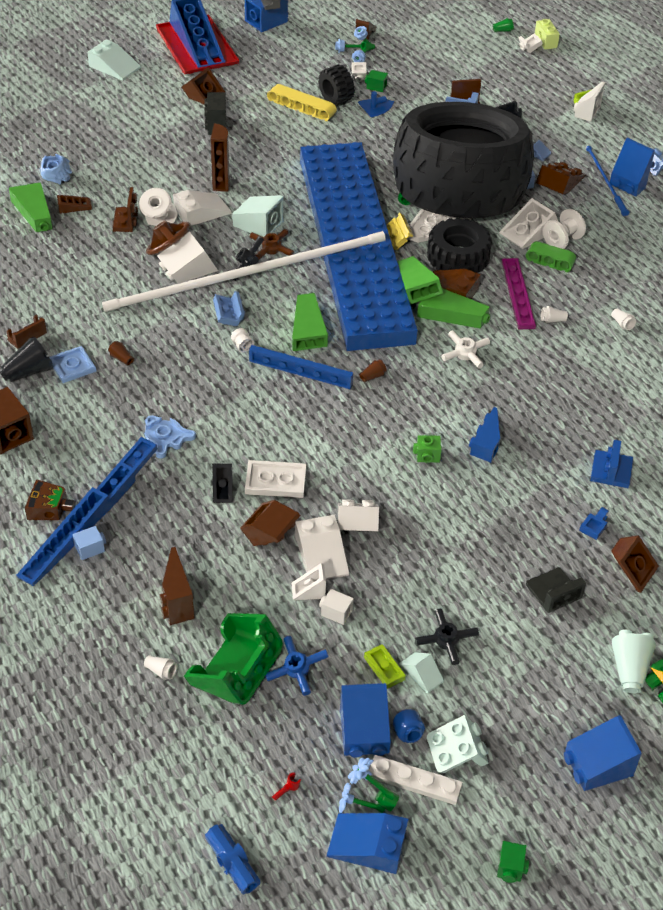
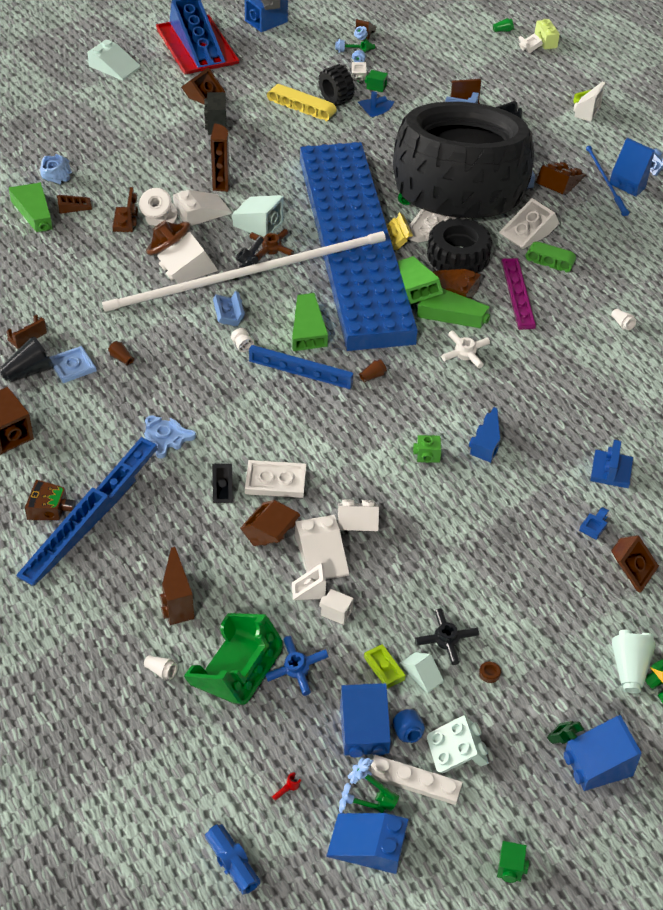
(89, 542): light blue brick -> none
(490, 672): none -> reddish brown tile
(541, 151): light blue slope -> none
(552, 314): white cone -> none
(556, 589): pearl dark grey bracket -> none
(565, 732): none -> dark green plate
(570, 225): white hose -> none

